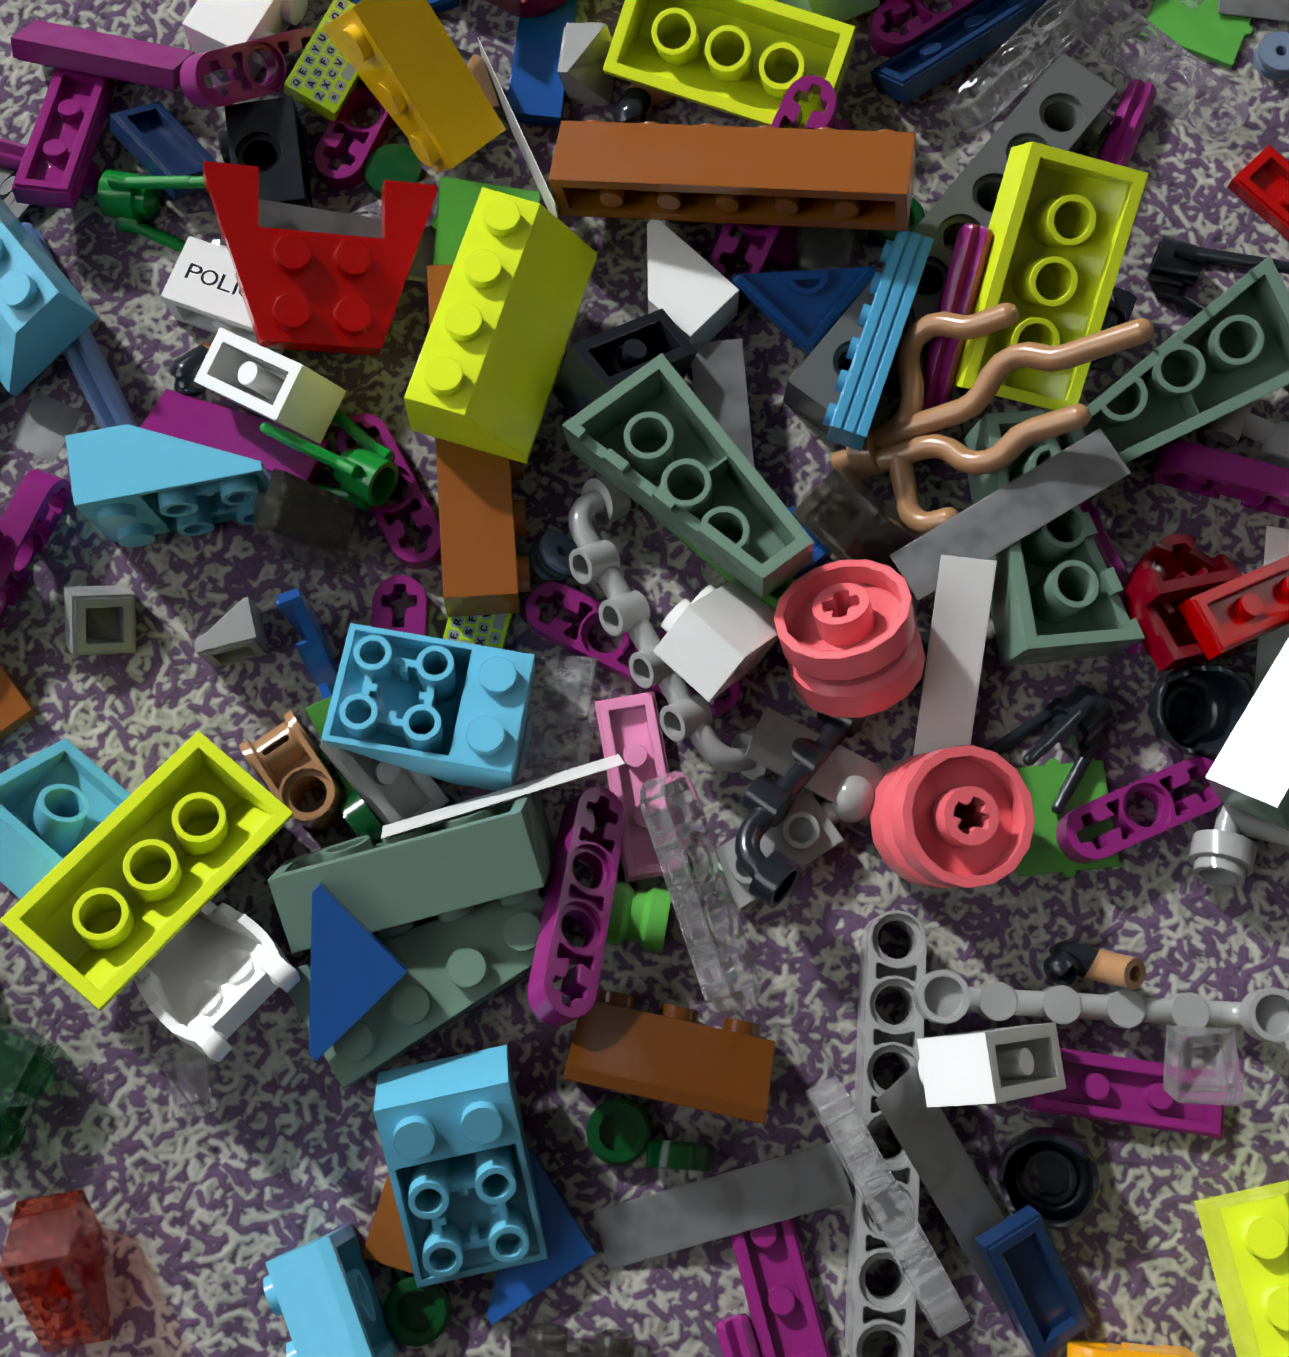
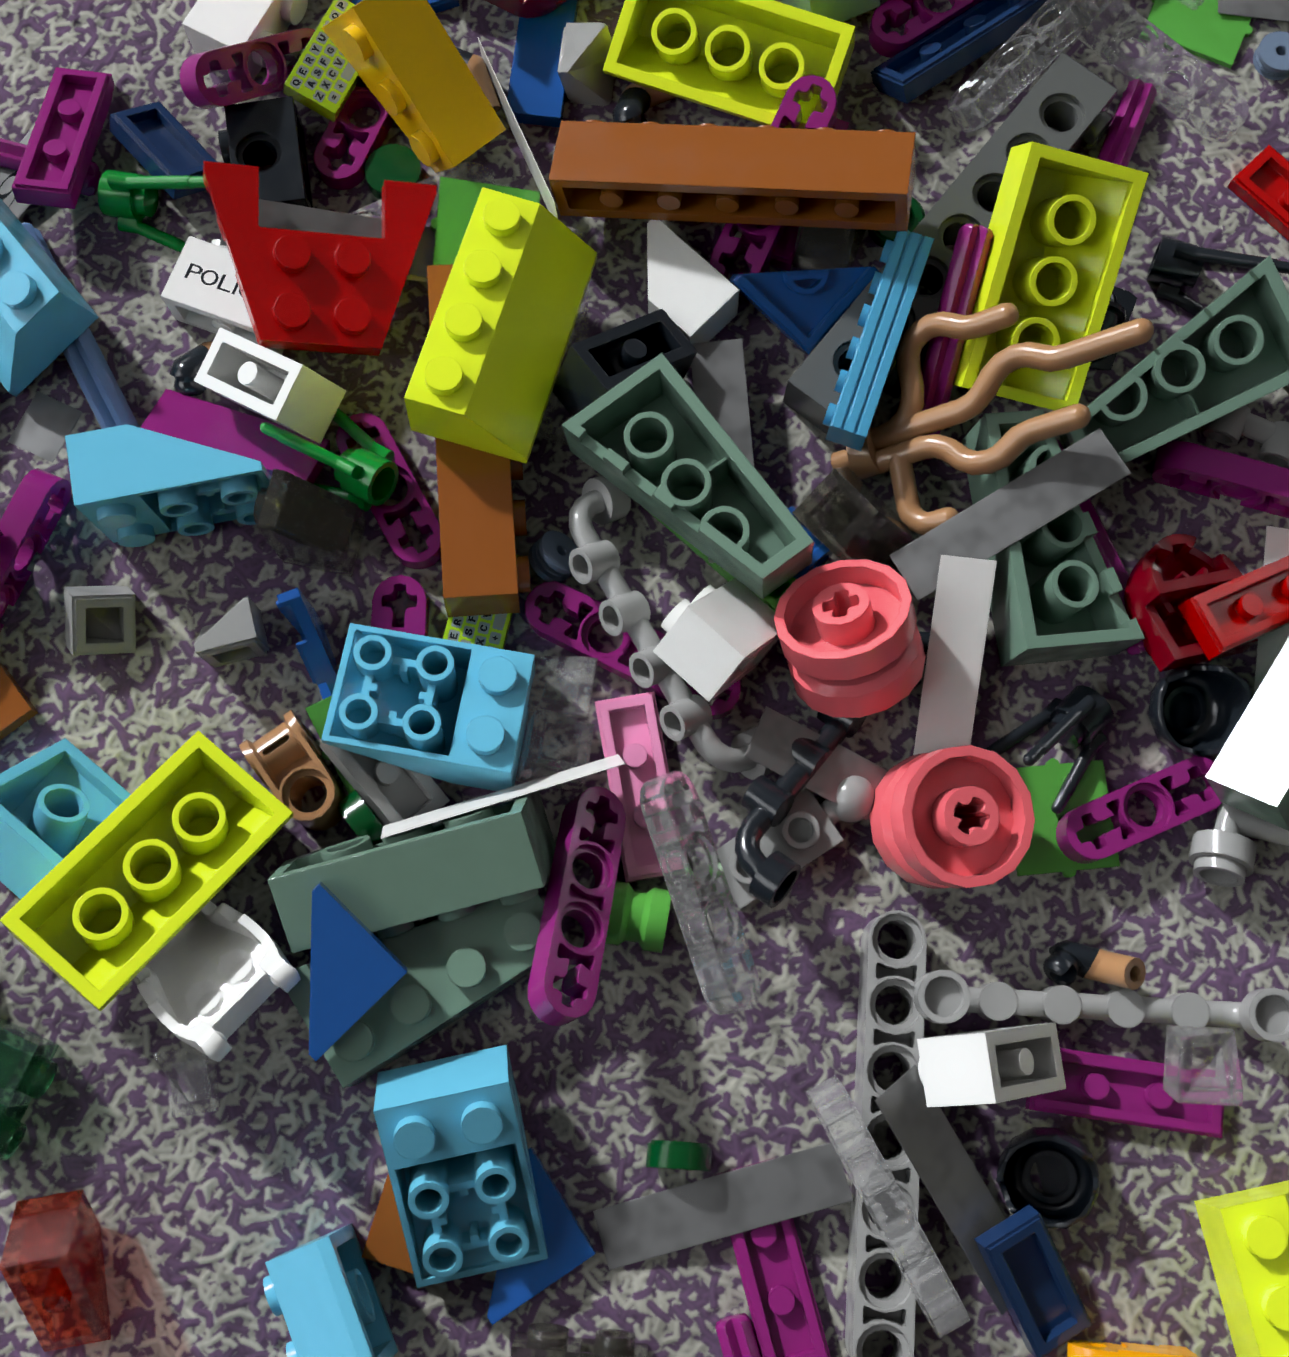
(100, 54): magenta tile -> none
(417, 1314): dark green tile -> none
(618, 1131): dark green tile -> none
(673, 1057): reddish brown slope -> none

